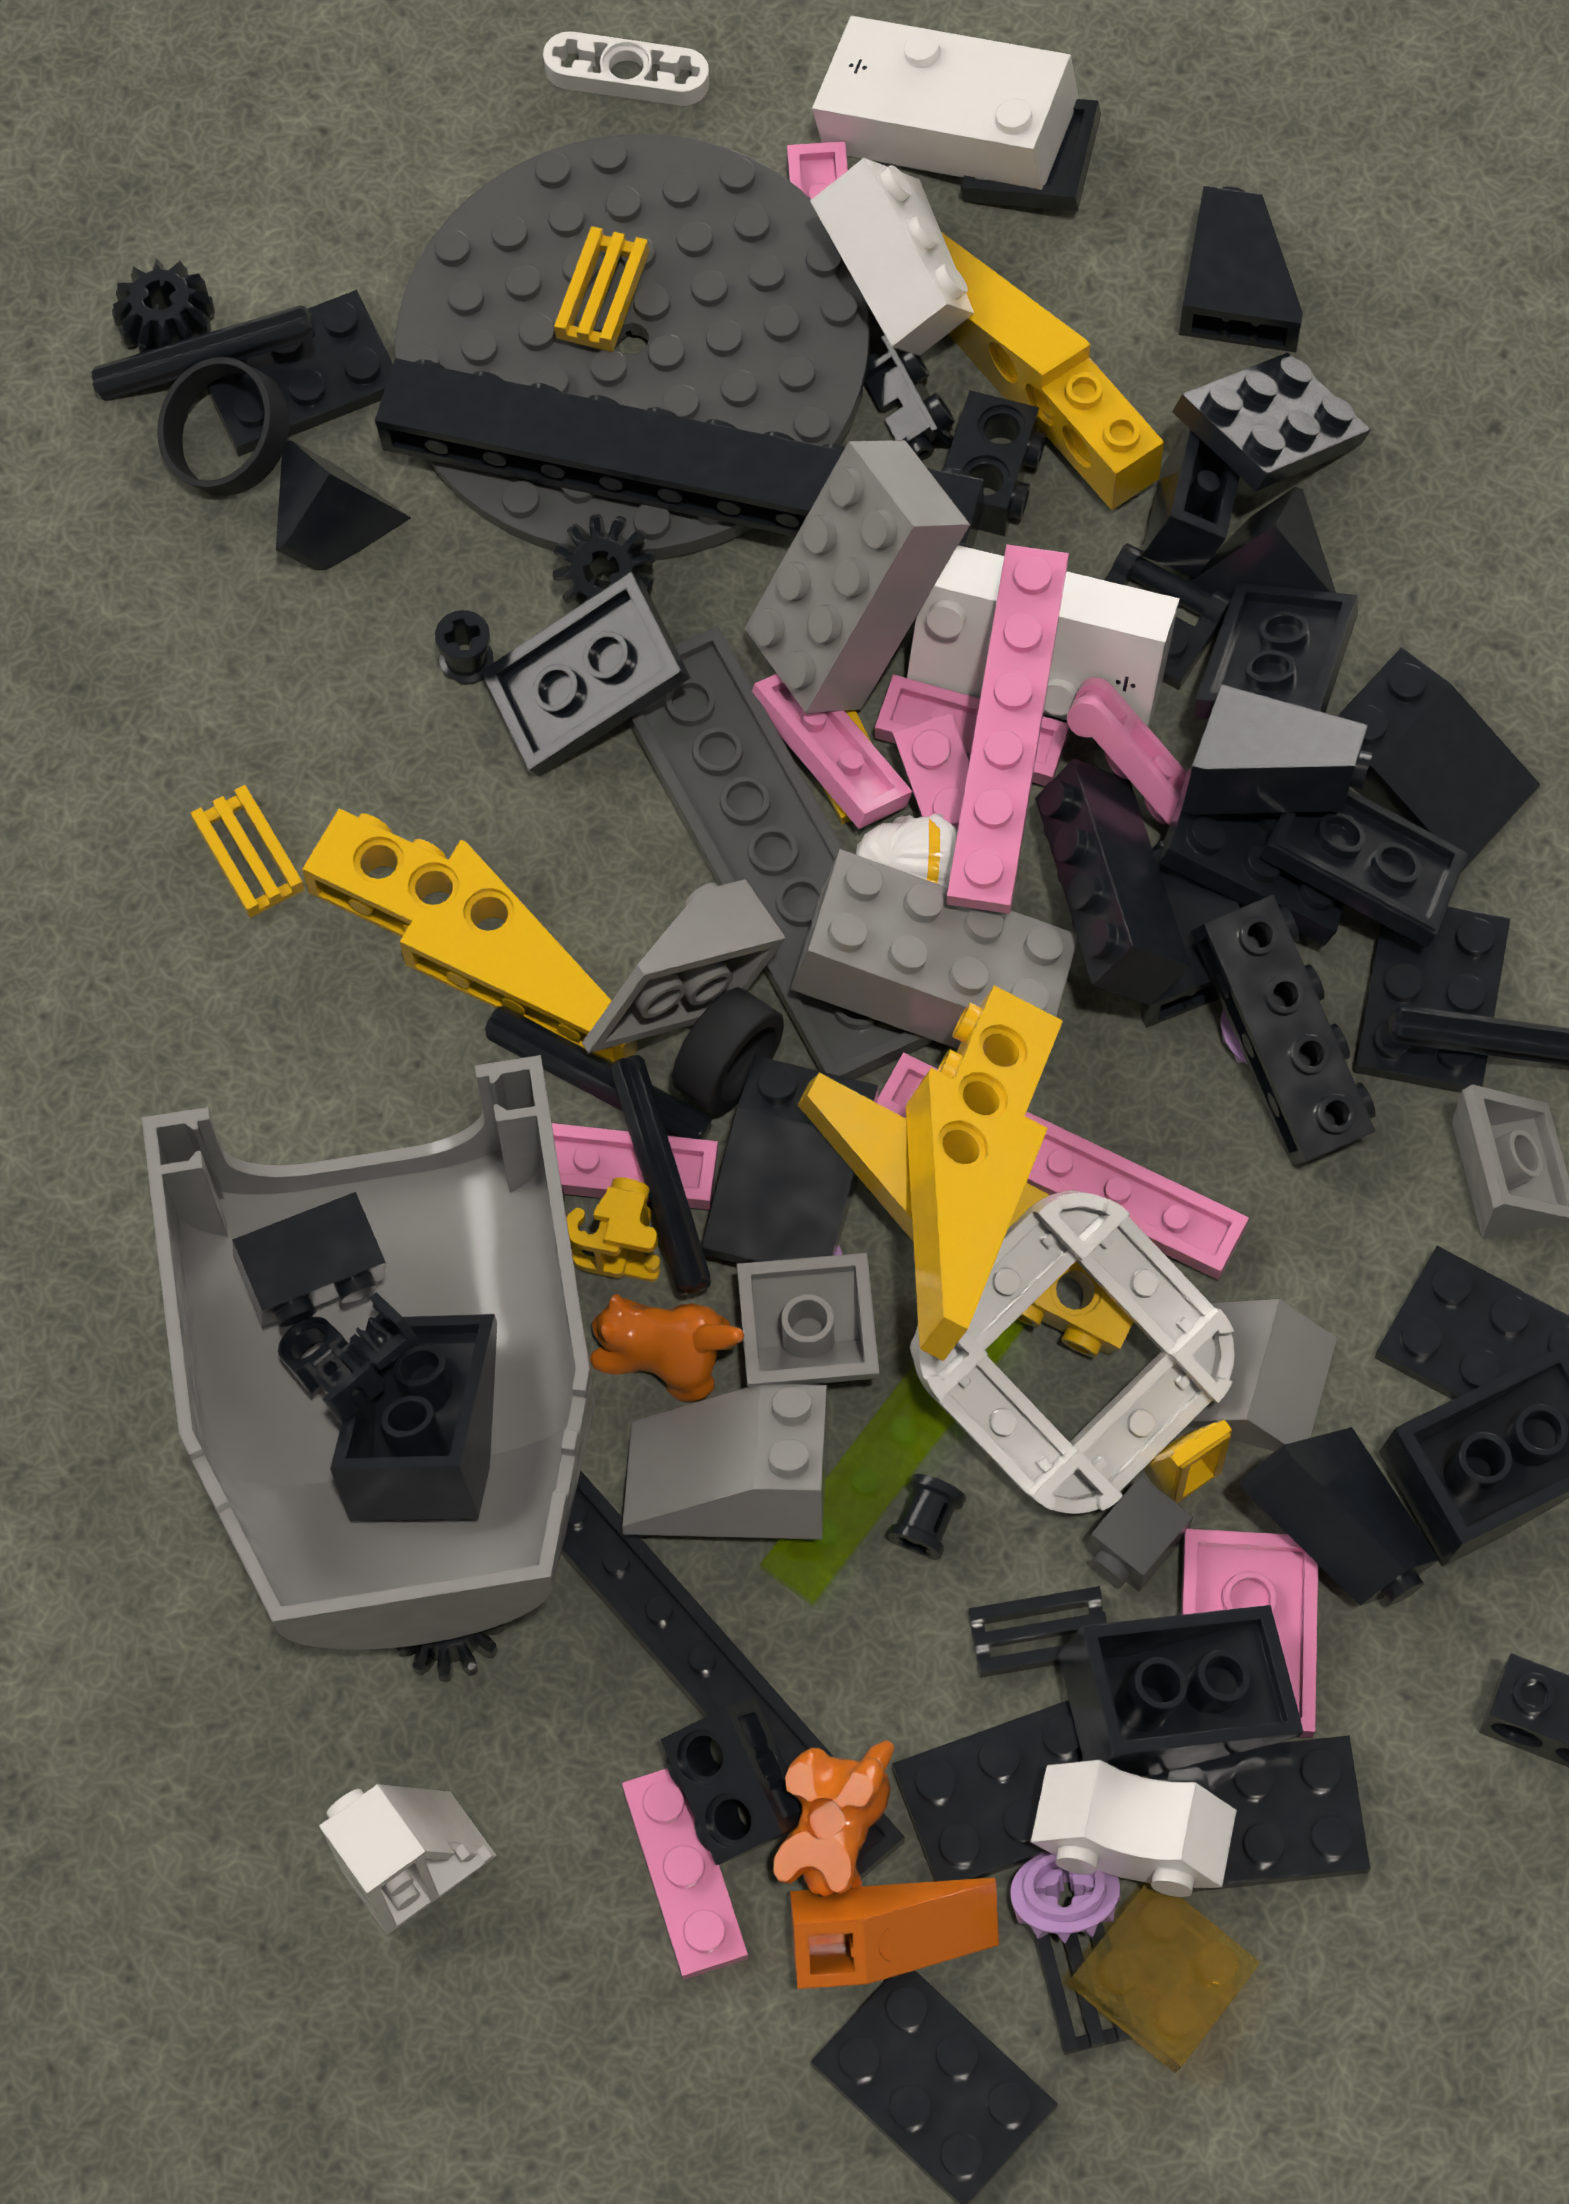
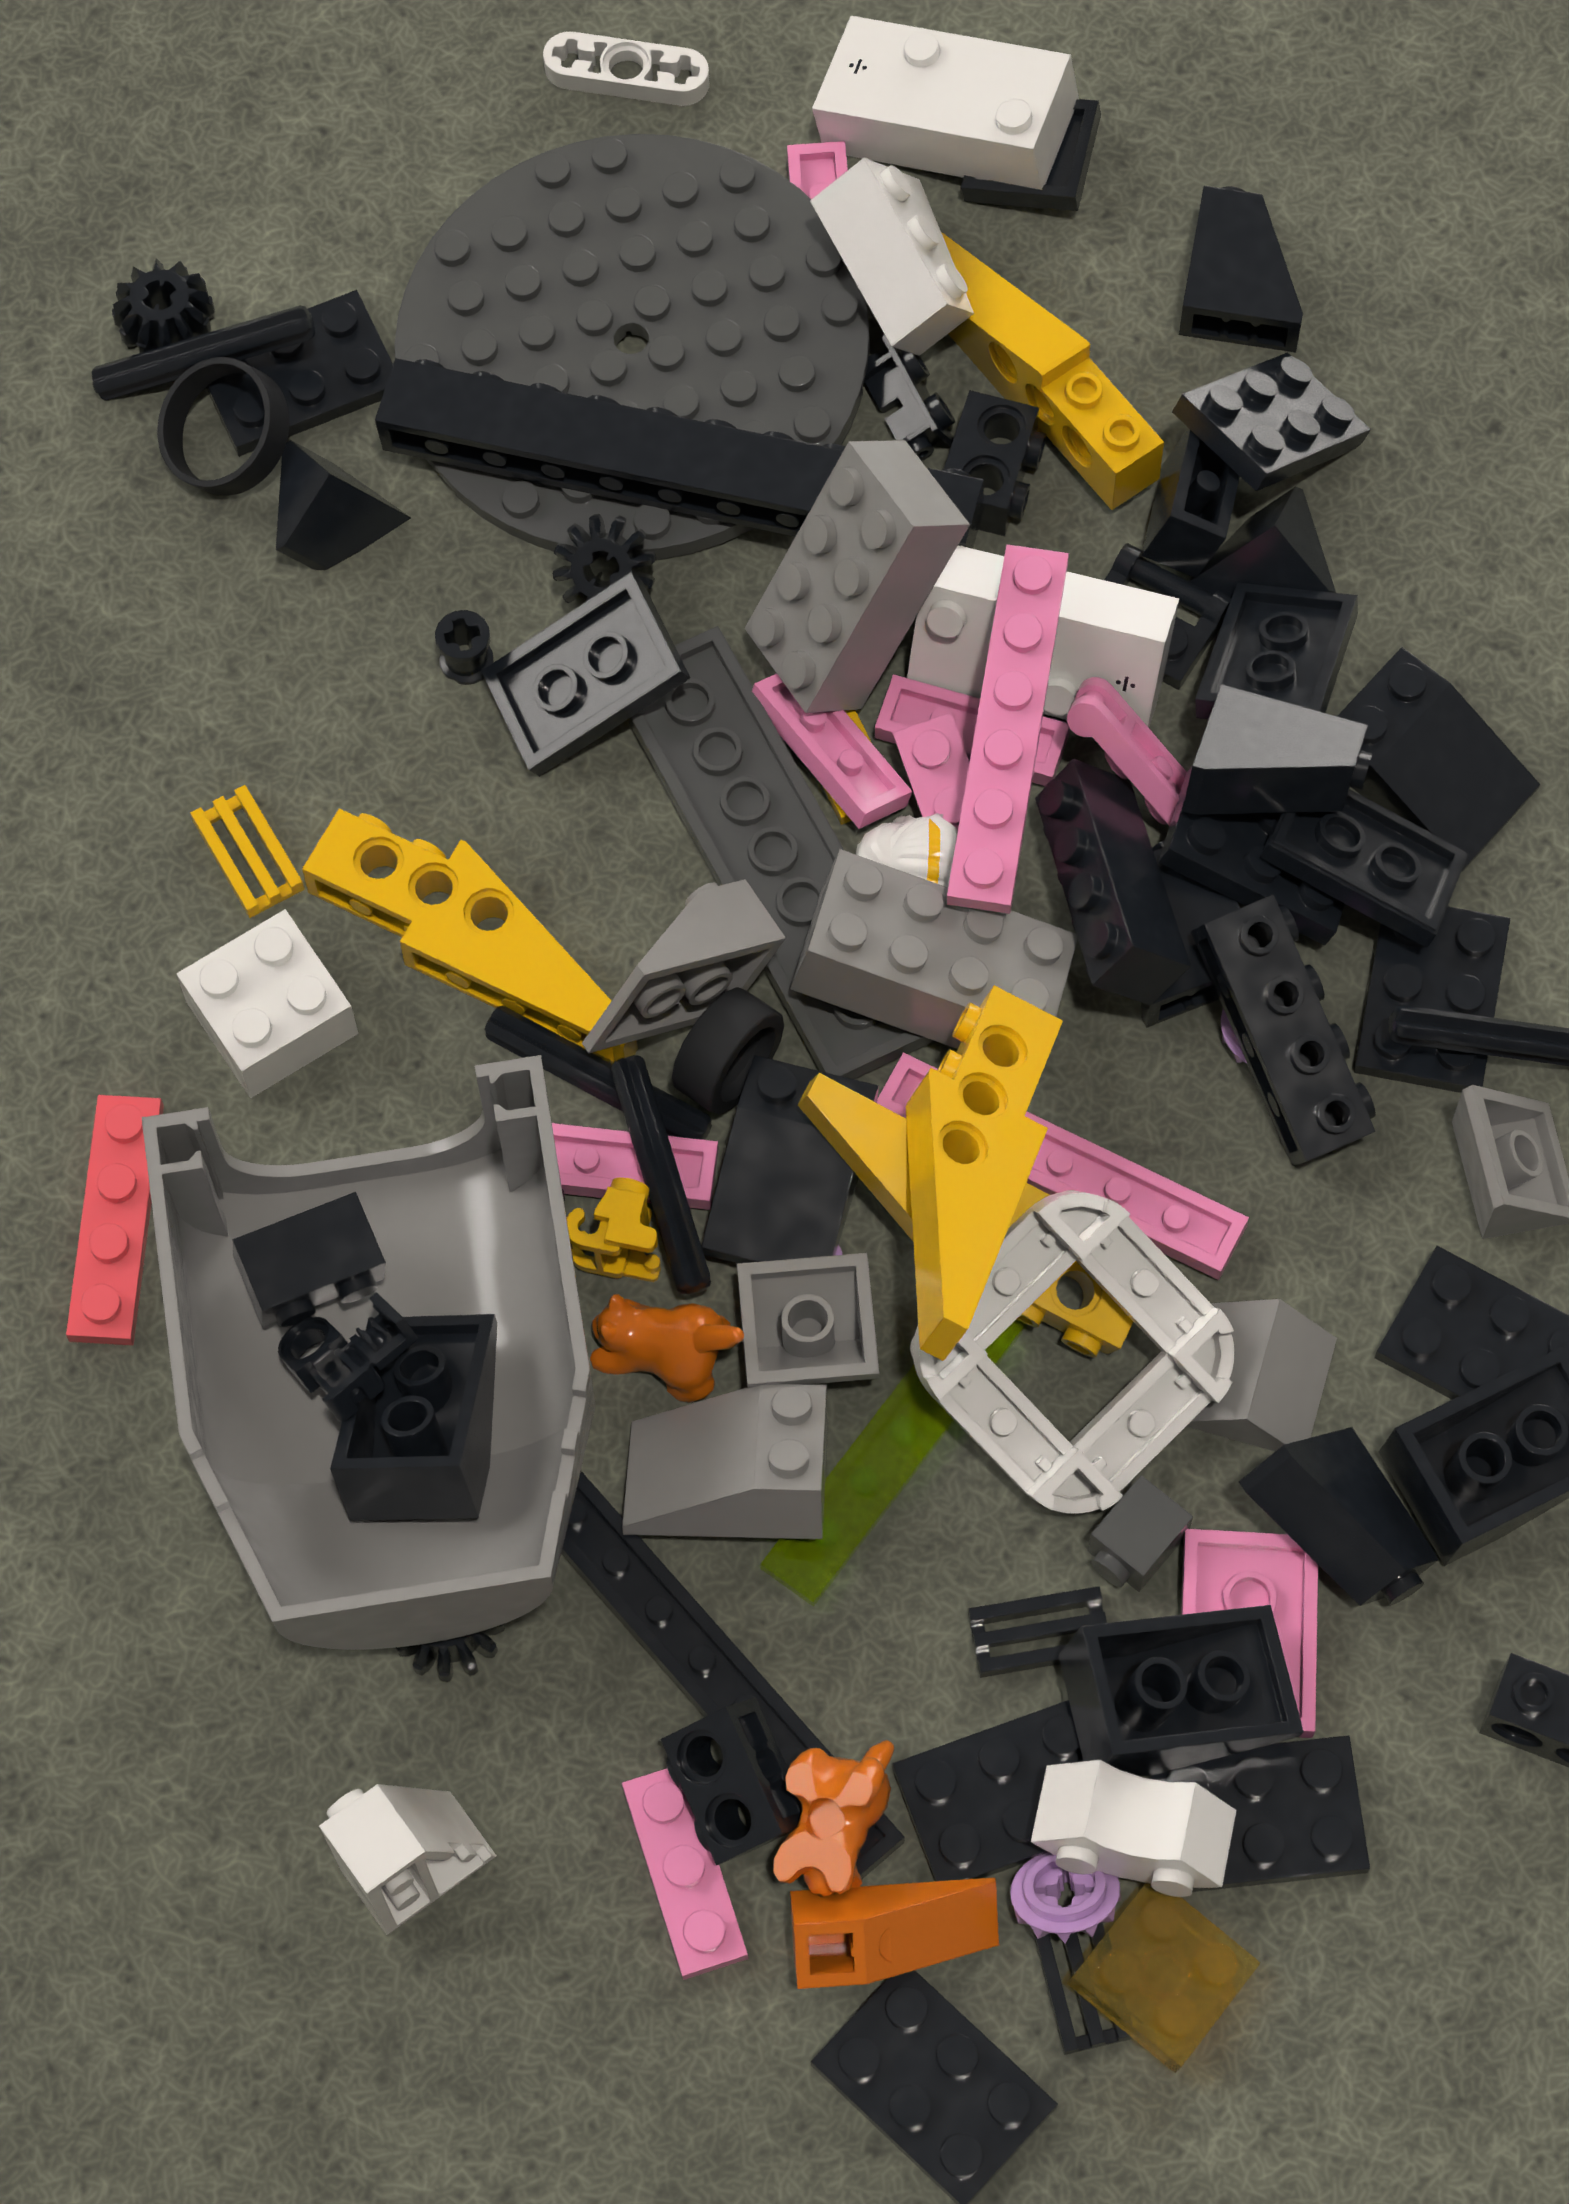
(113, 1224): none -> coral plate
(267, 1003): none -> white brick
(614, 246): yellow tile -> none
(926, 1516): black bush -> none
(1190, 1460): yellow slope -> none

